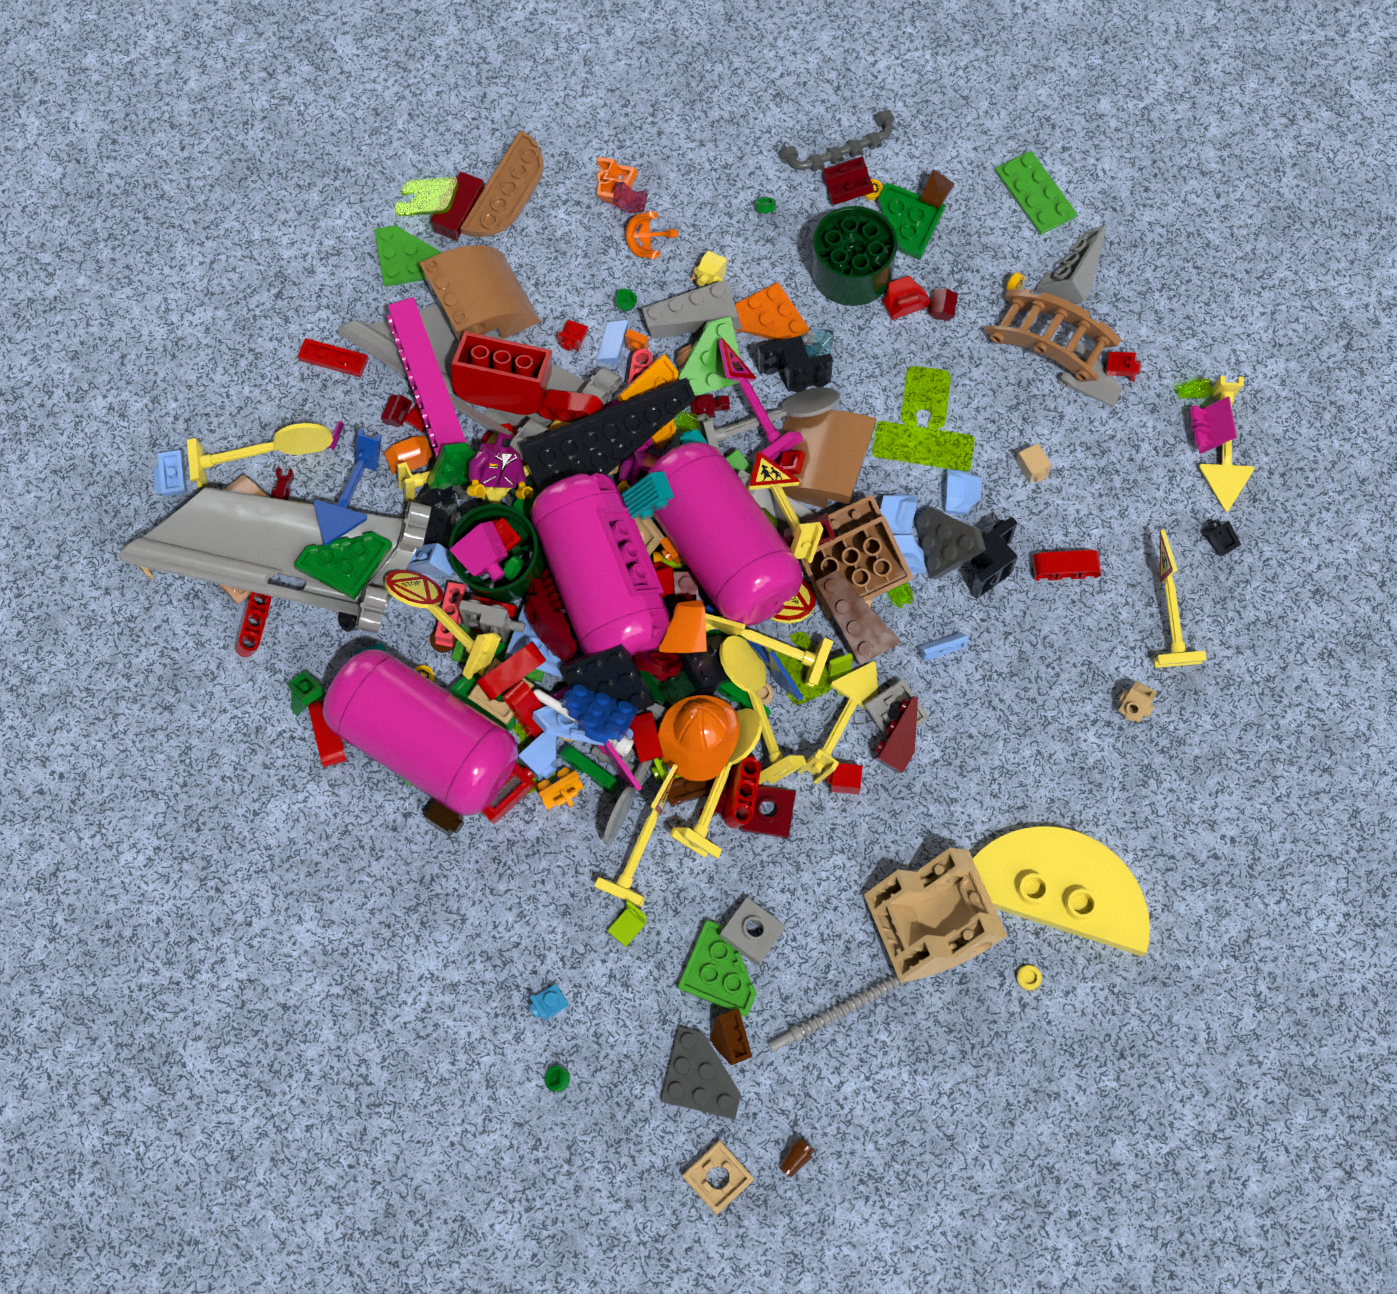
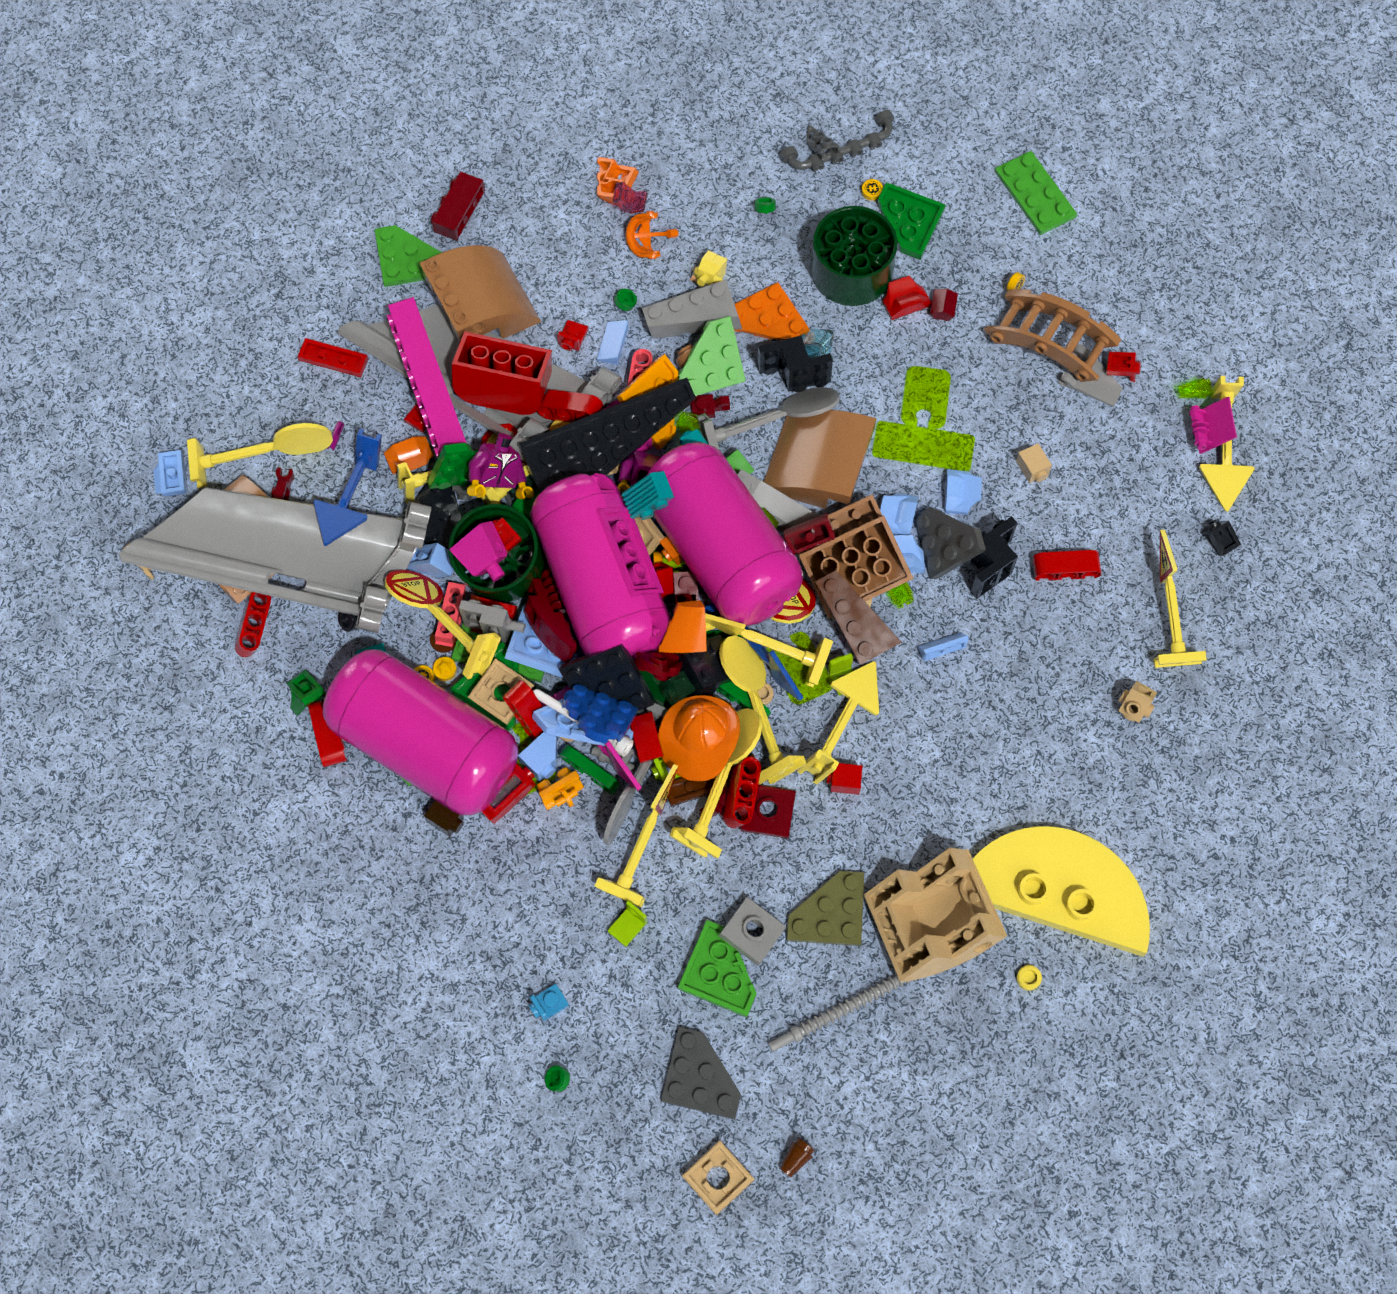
(345, 563): green plate -> none
(396, 410): dark red piece -> none
(430, 197): clear neon green piece -> none
(444, 669): none -> yellow tile
(507, 189): medium nougat plate -> none
(511, 671): red beam -> none
(512, 567): green tile -> none
(636, 341): orange plate -> none
(730, 1037): reddish brown slope -> none
(737, 370): dark pink piece -> none
(771, 475): light yellow piece -> none
(792, 461): red tile -> none
(824, 141): none -> dark grey piece
(831, 913): none -> olive plate
(848, 180): dark red slope -> none
(895, 694): light grey piece -> none
(900, 742): dark red slope -> none
(936, 189): reddish brown slope -> none
(1077, 270): light grey wedge -> none

